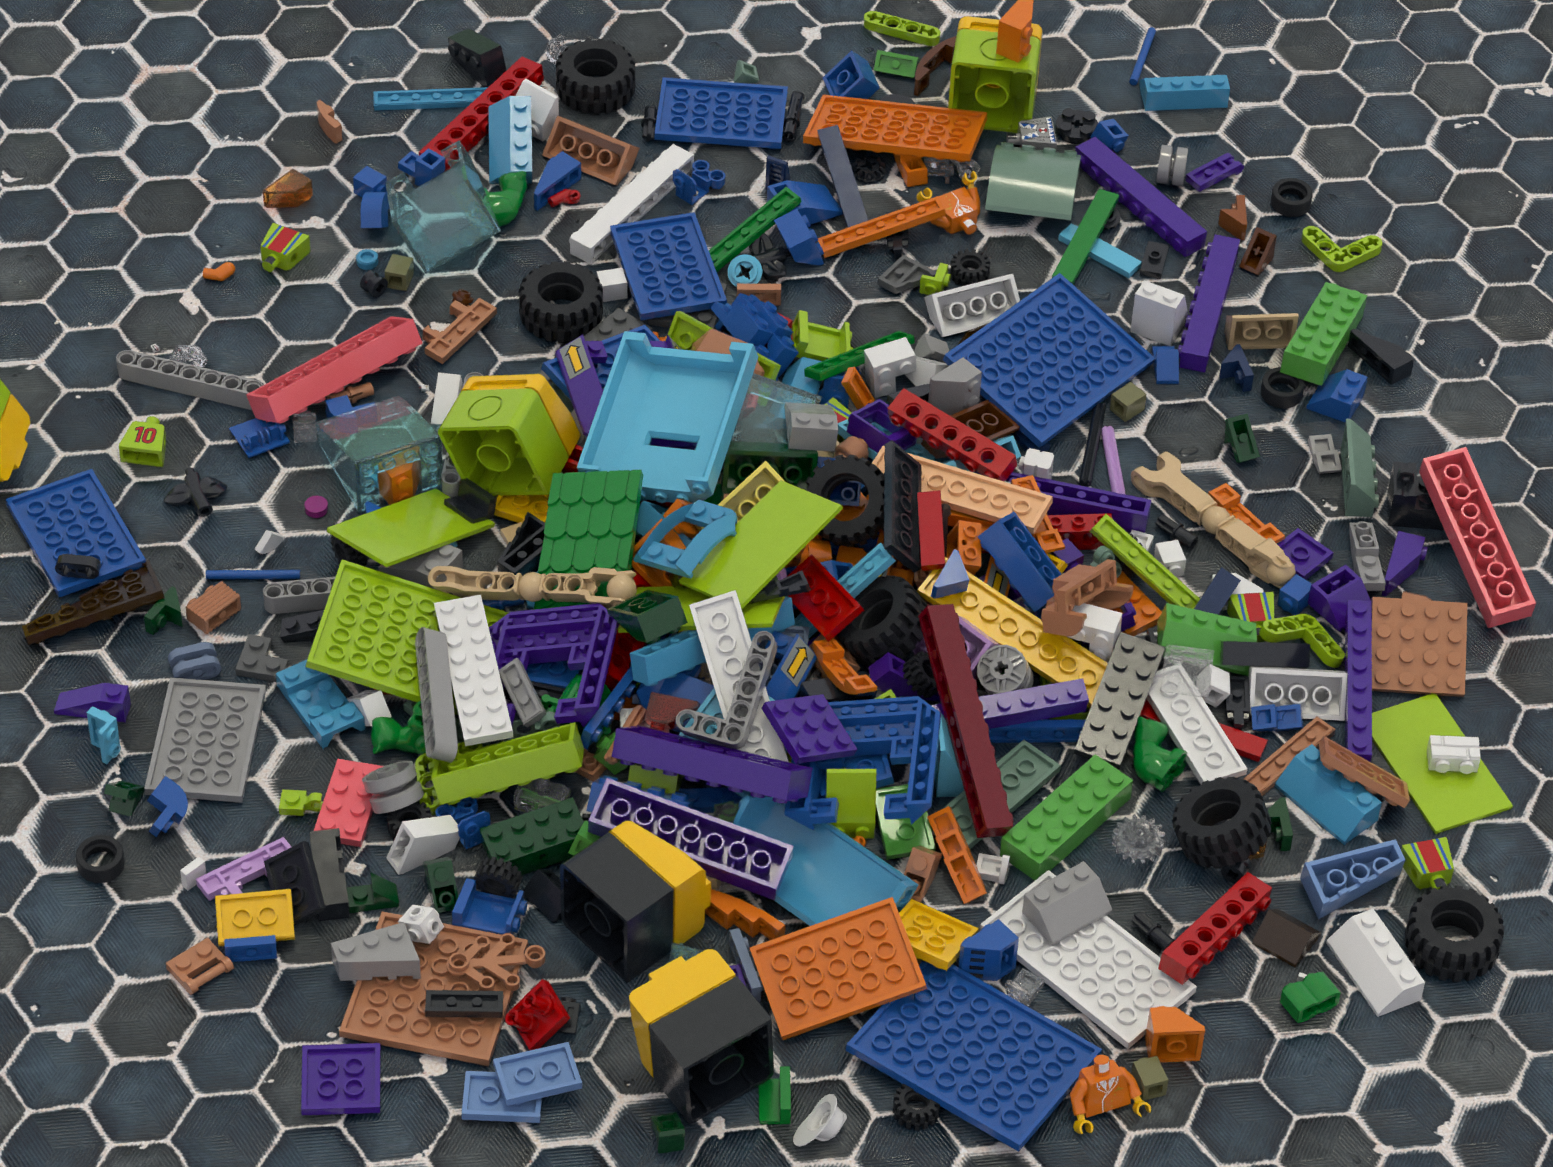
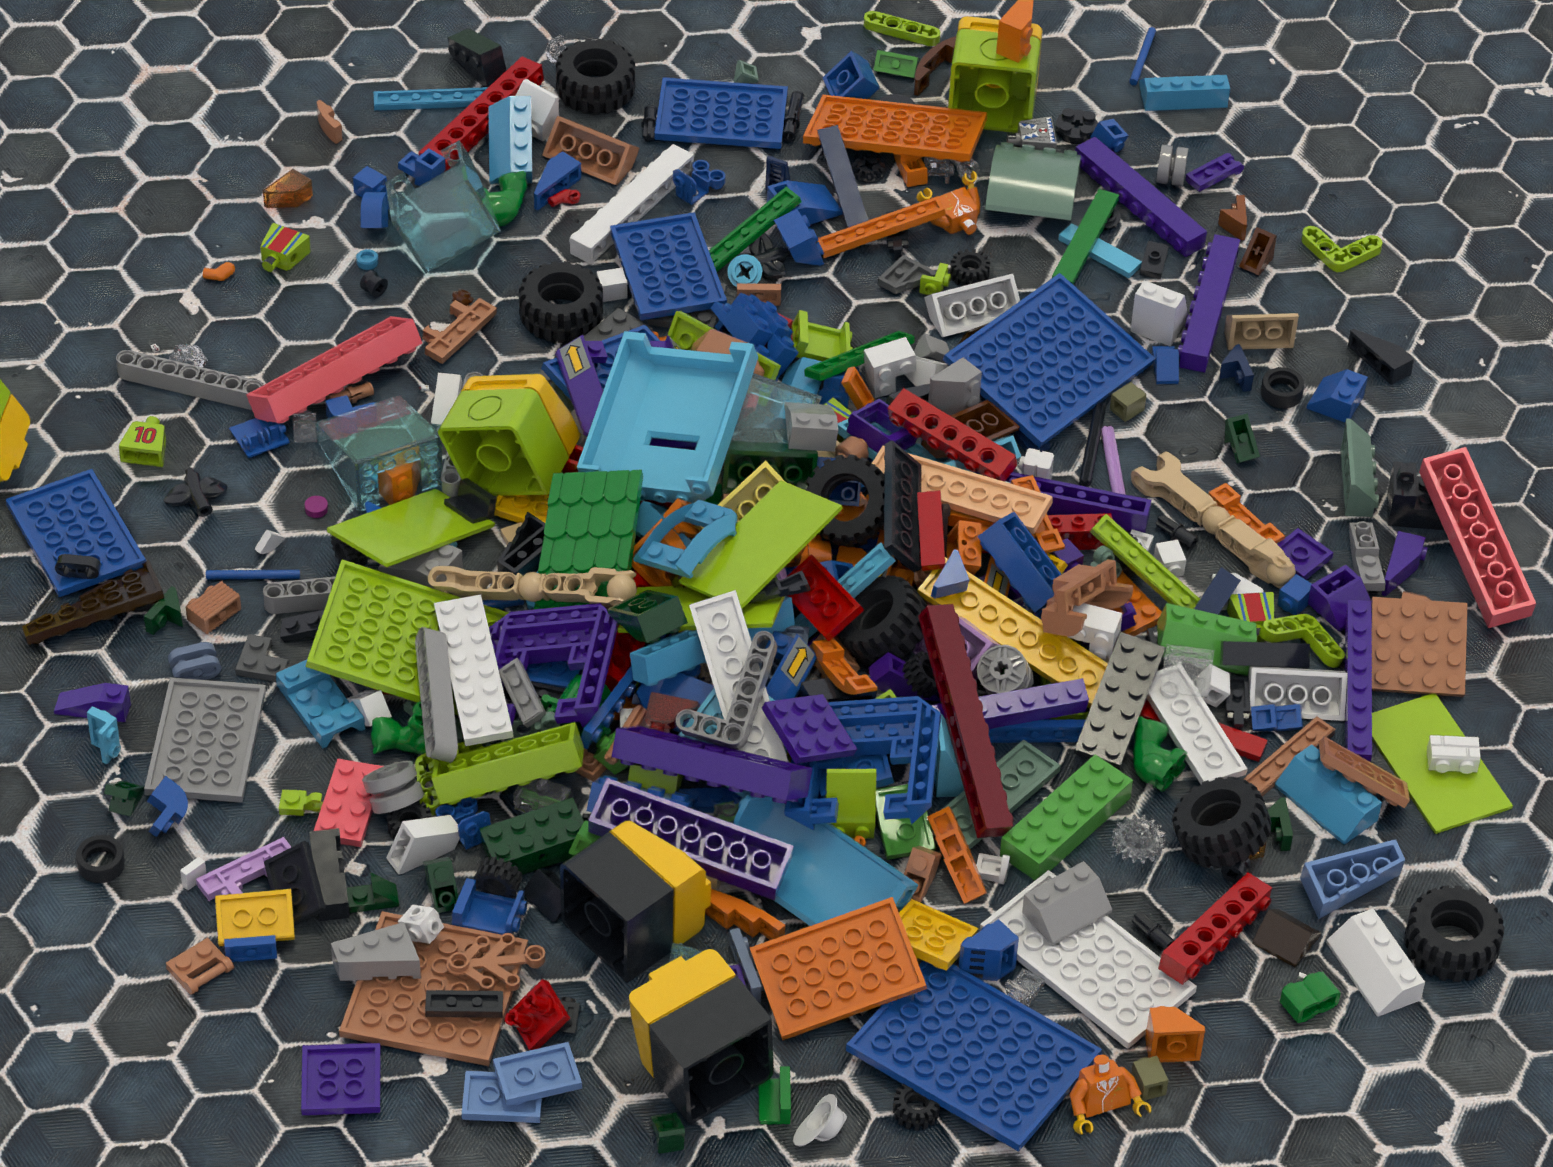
(399, 272): olive brick -> none
(1287, 207): black tyre -> none
(1323, 333): bright green brick -> none
(1323, 454): light grey slope -> none
(1428, 863): lime torso -> none

